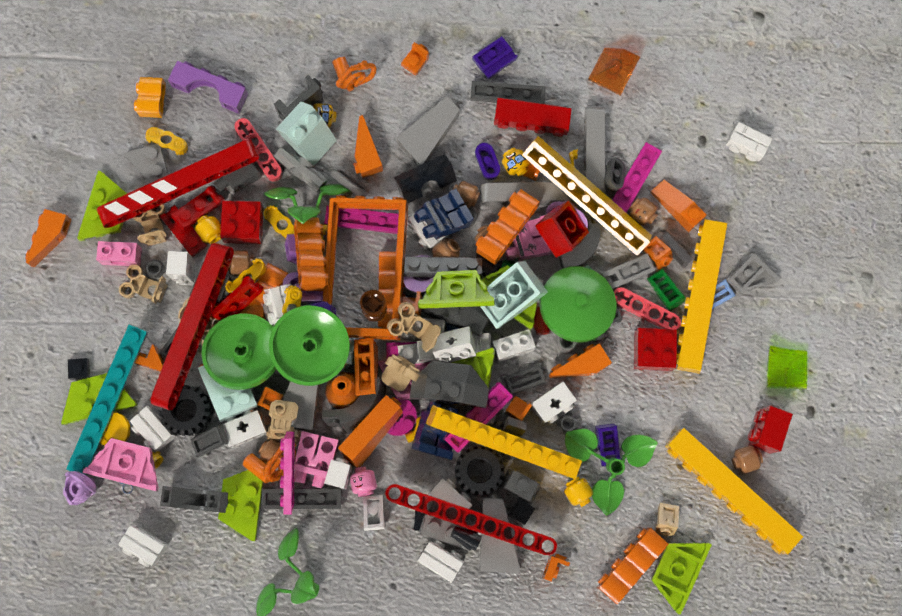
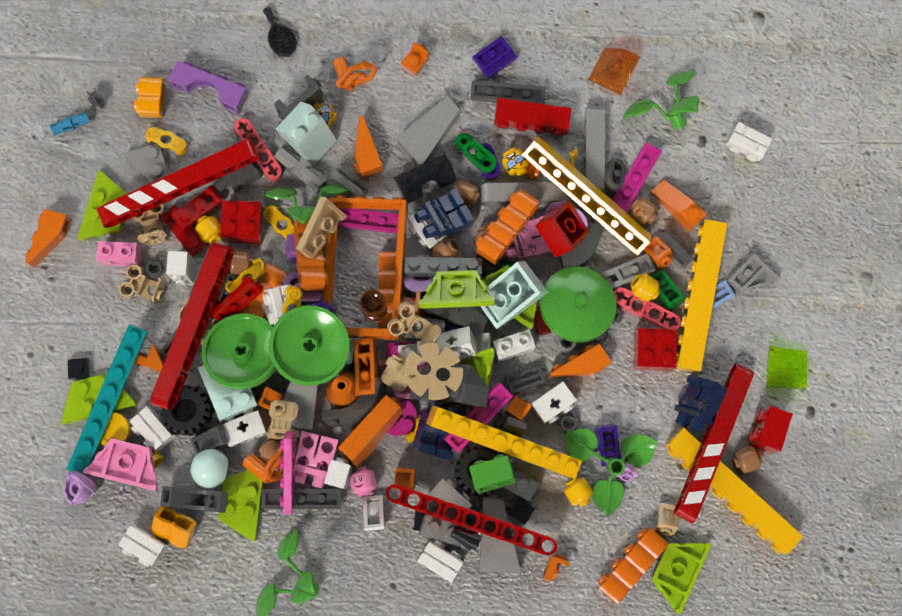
(69, 123): none -> dark azure pin
(95, 99): none -> dark grey plate
(173, 527): none -> light orange brick
(209, 468): none -> light aqua helmet
(268, 12): none -> black piece
(319, 227): none -> tan wing
(405, 477): none -> orange panel
(421, 382): none -> tan piece
(458, 144): none -> green plate
(482, 155): none -> green plate
(492, 473): none -> bright green brick
(628, 473): none -> lavender plate
(645, 287): none -> yellow head
(676, 111): none -> bright green plant
(699, 402): none -> dark blue hips
(713, 445): none -> red beam

